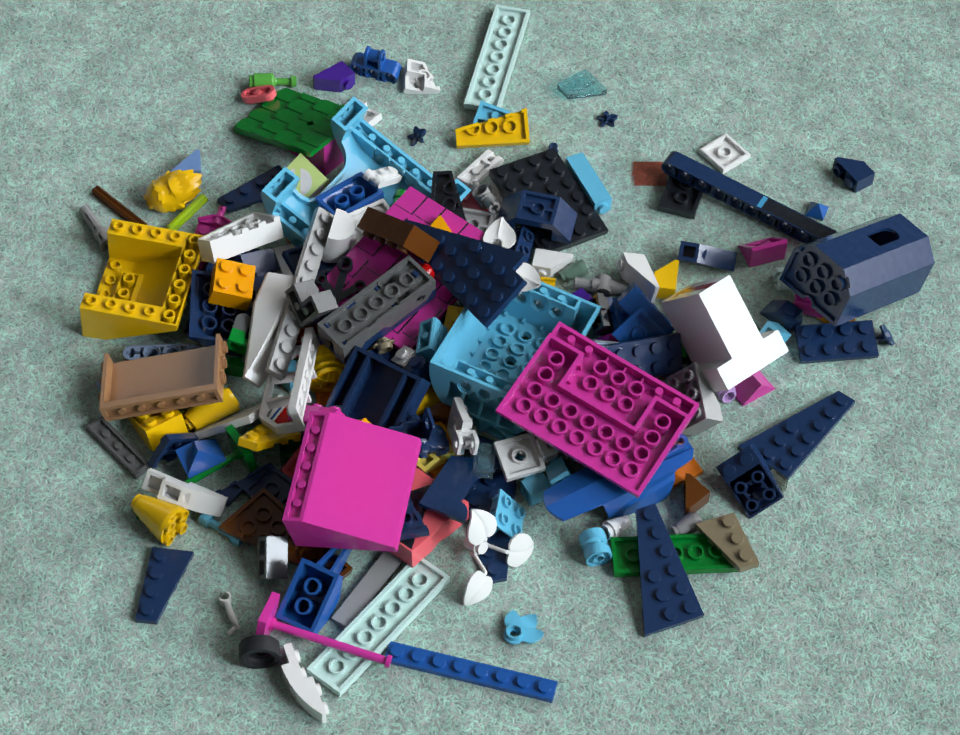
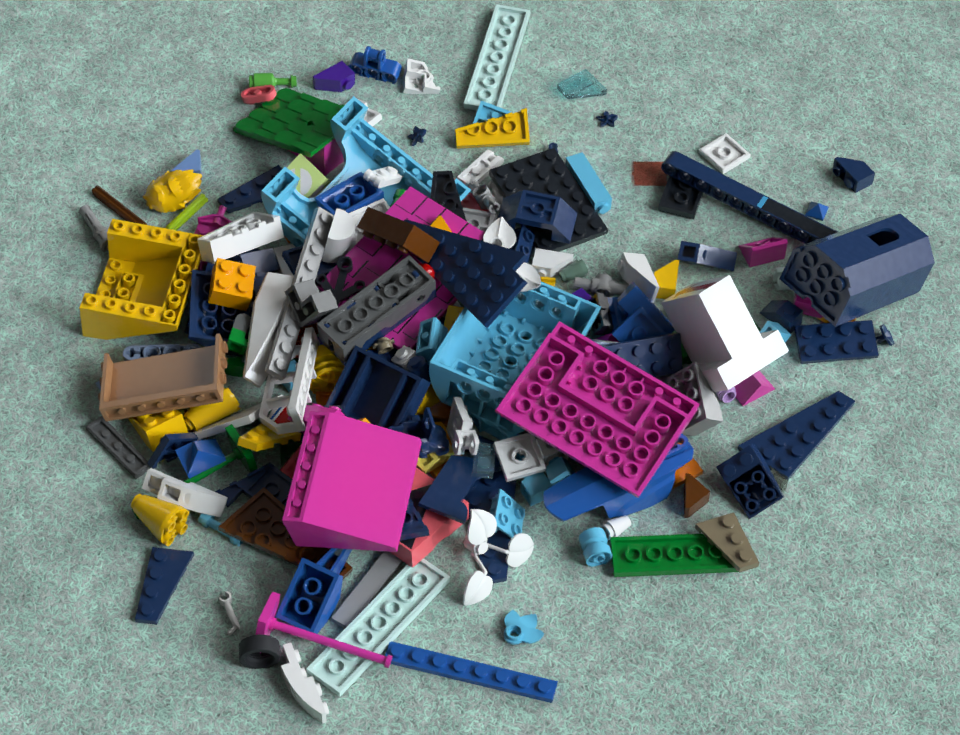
(273, 557): dark grey hinge -> none
(664, 585): dark blue wing -> none
(686, 524): light grey cone -> none

